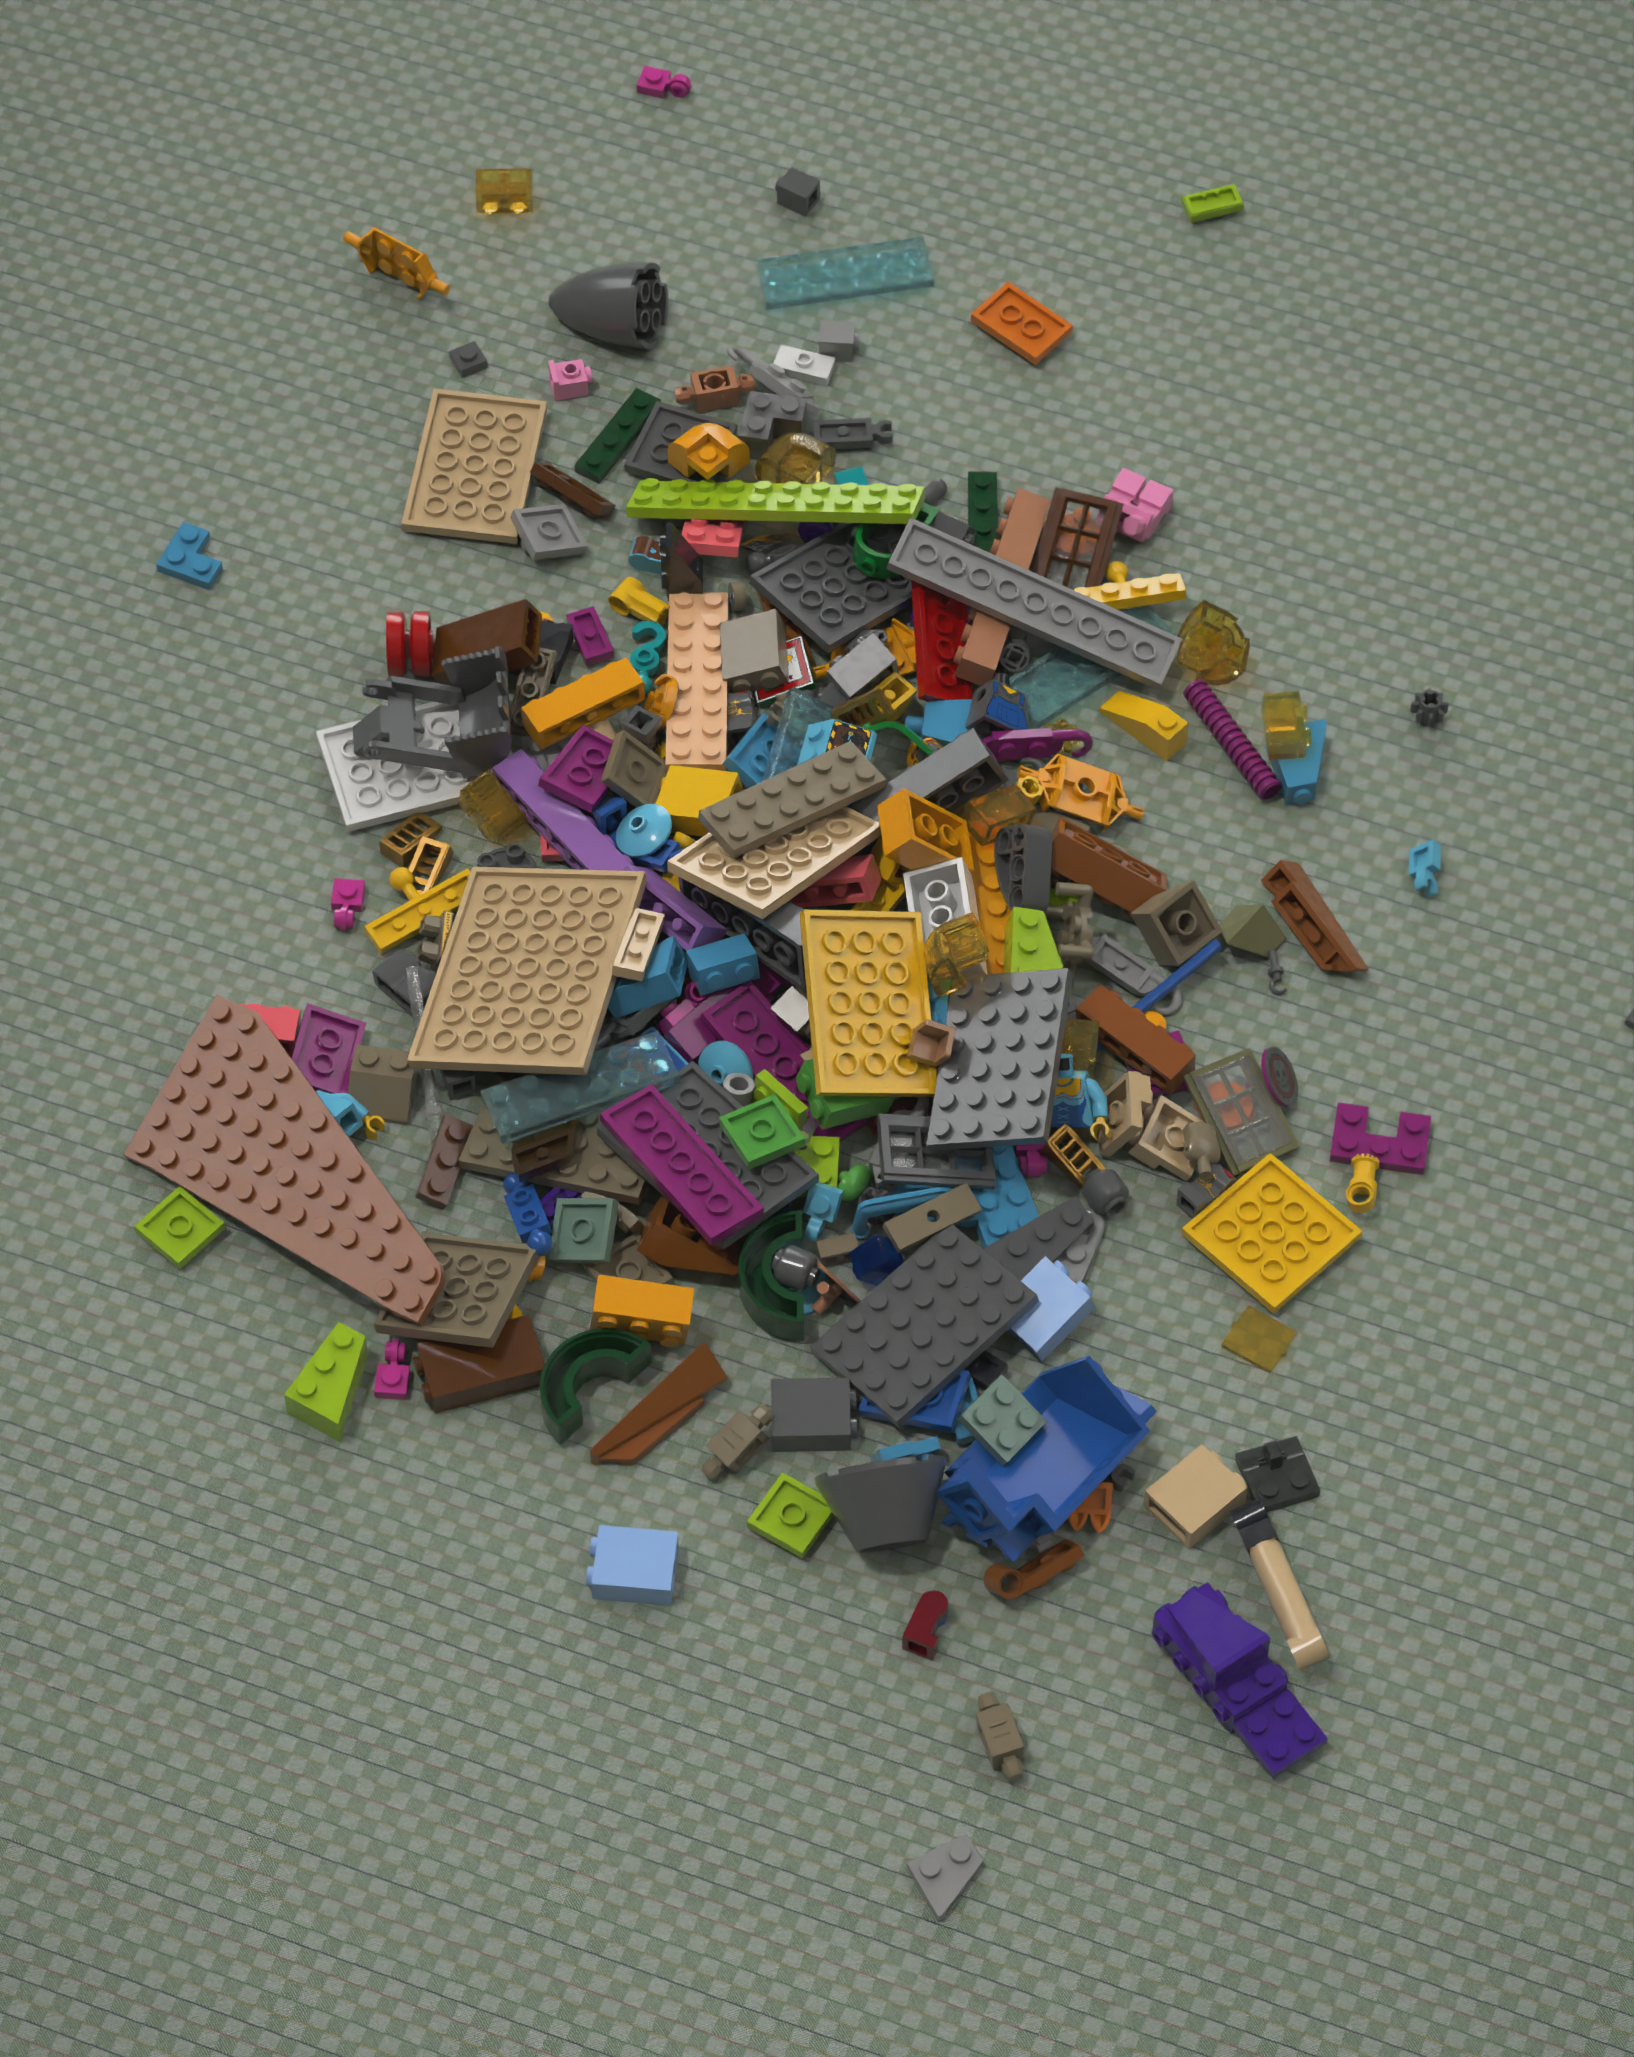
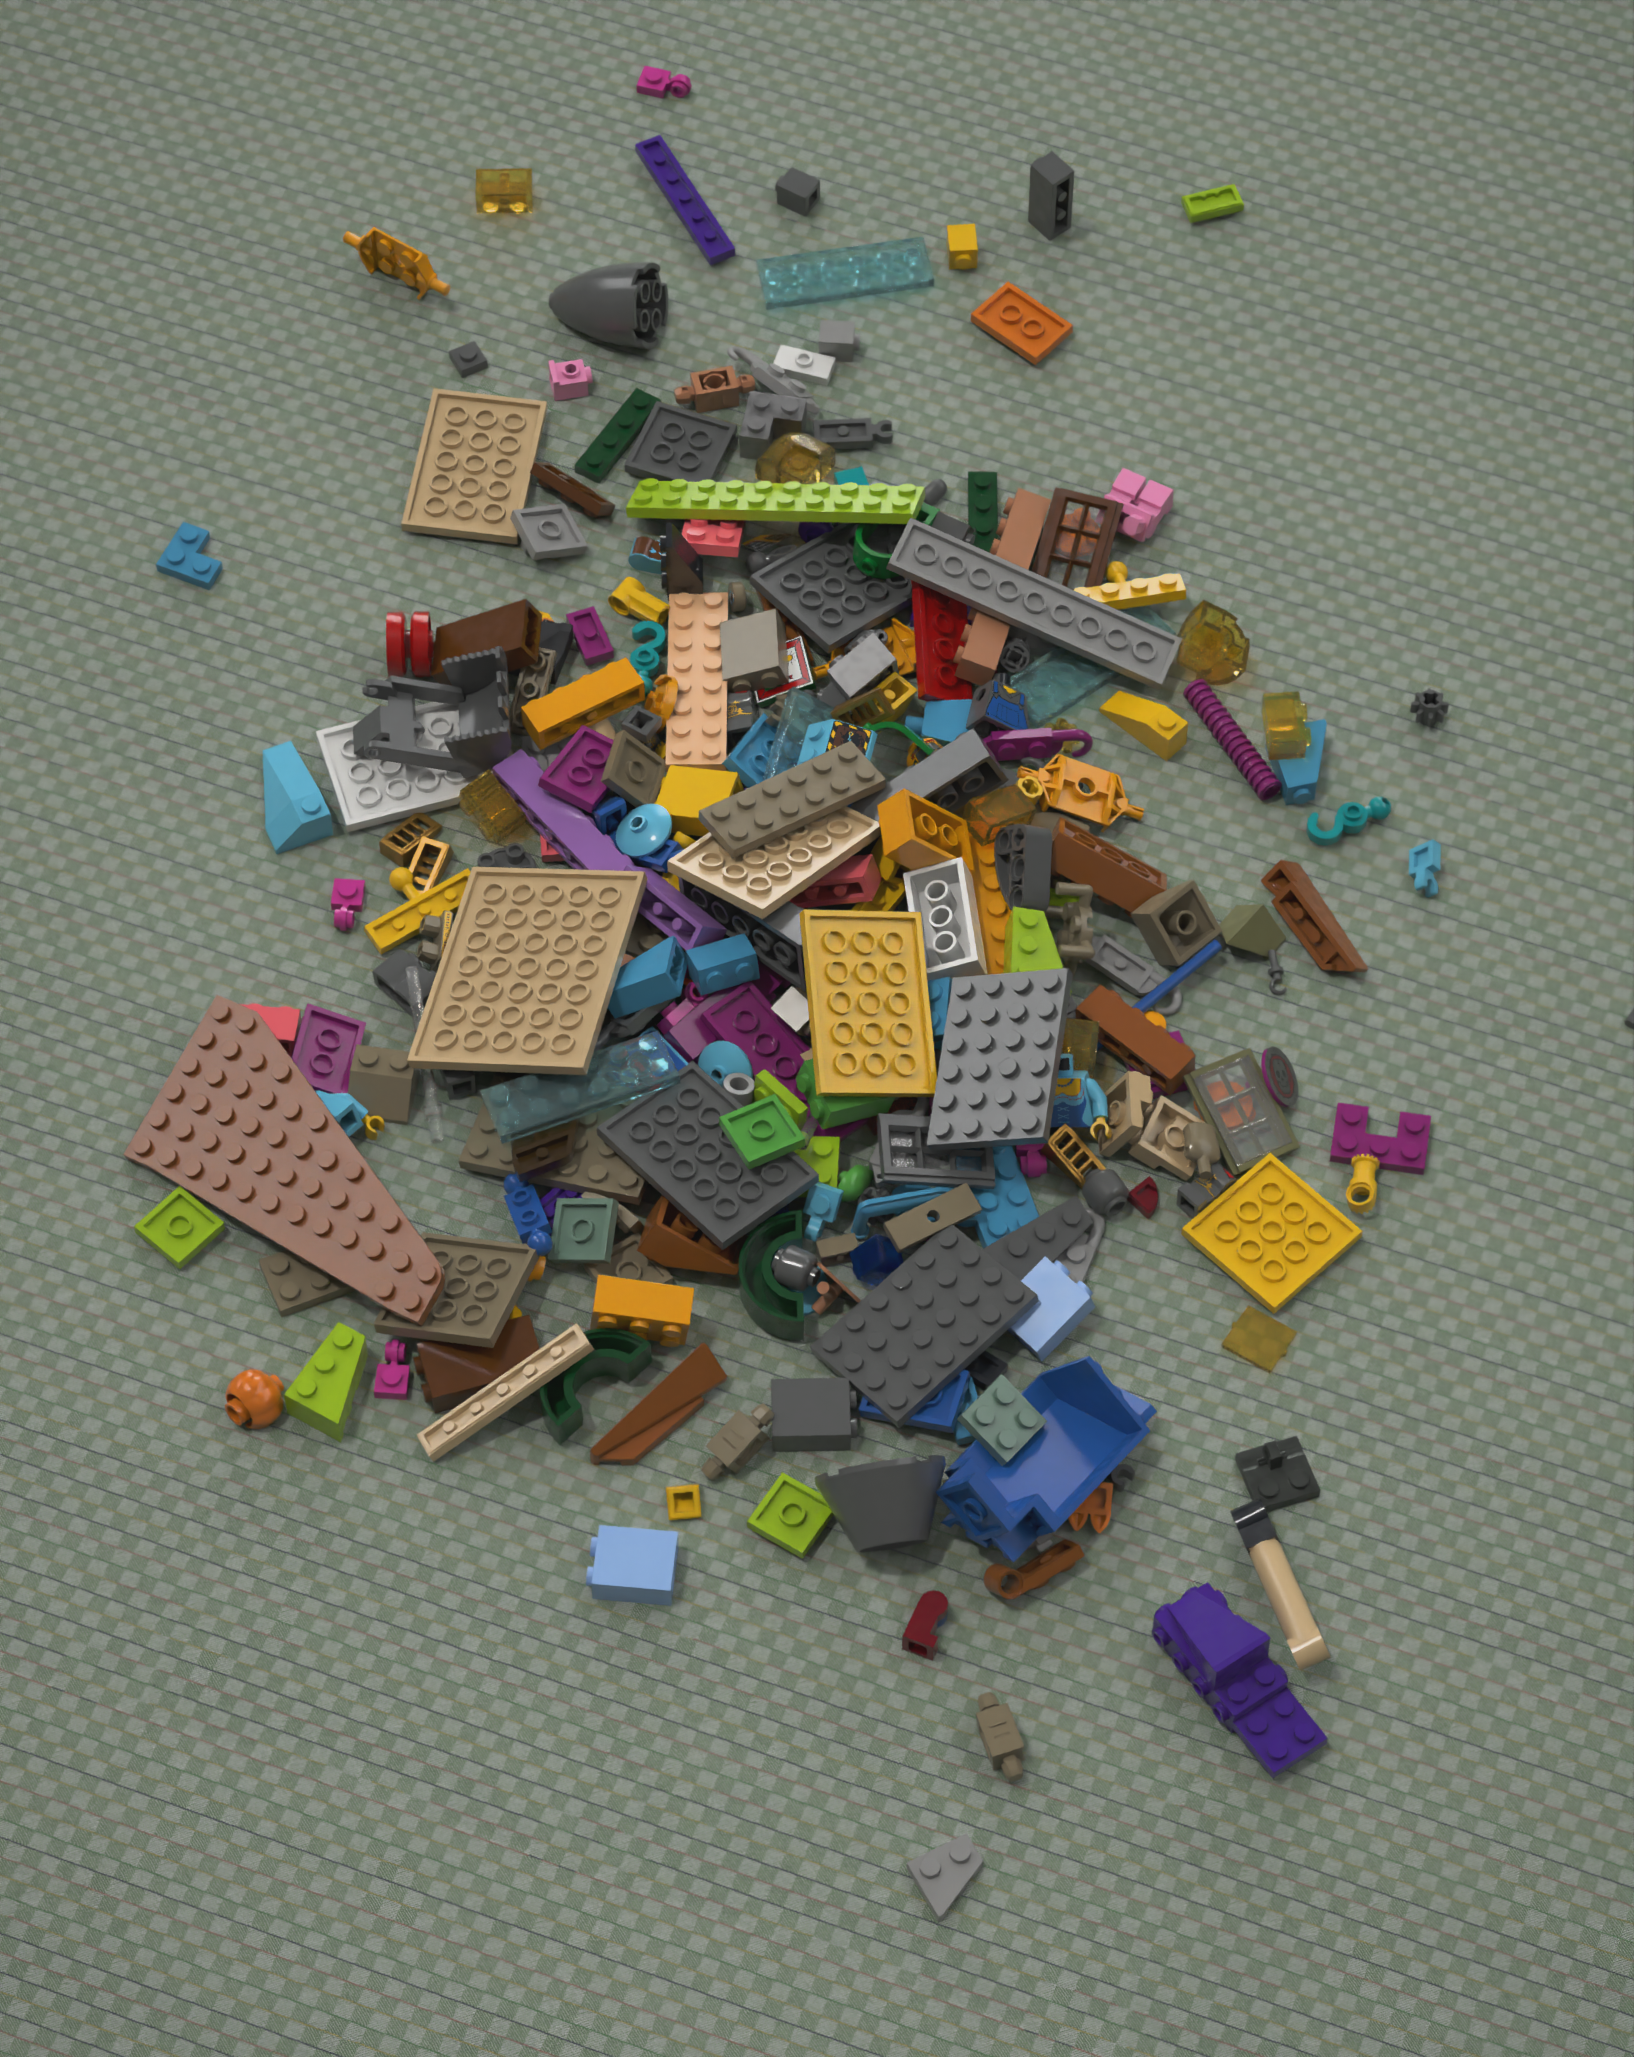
(255, 1397): none -> orange plant
(292, 801): none -> medium azure wedge
(298, 1283): none -> dark tan plate
(443, 1162): reddish brown plate -> none
(505, 1392): none -> tan tile
(638, 944): tan plate -> none
(681, 1164): magenta plate -> none
(683, 1501): none -> yellow slope
(685, 200): none -> dark purple plate
(707, 451): light orange brick -> none
(920, 1449): dark azure plate -> none
(931, 1043): medium nougat panel -> none
(952, 949): clear yellow brick -> none
(962, 246): none -> yellow brick
(1050, 195): none -> dark grey brick
(1144, 1197): none -> dark red tile
(1195, 1496): tan brick -> none
(1349, 818): none -> teal piece

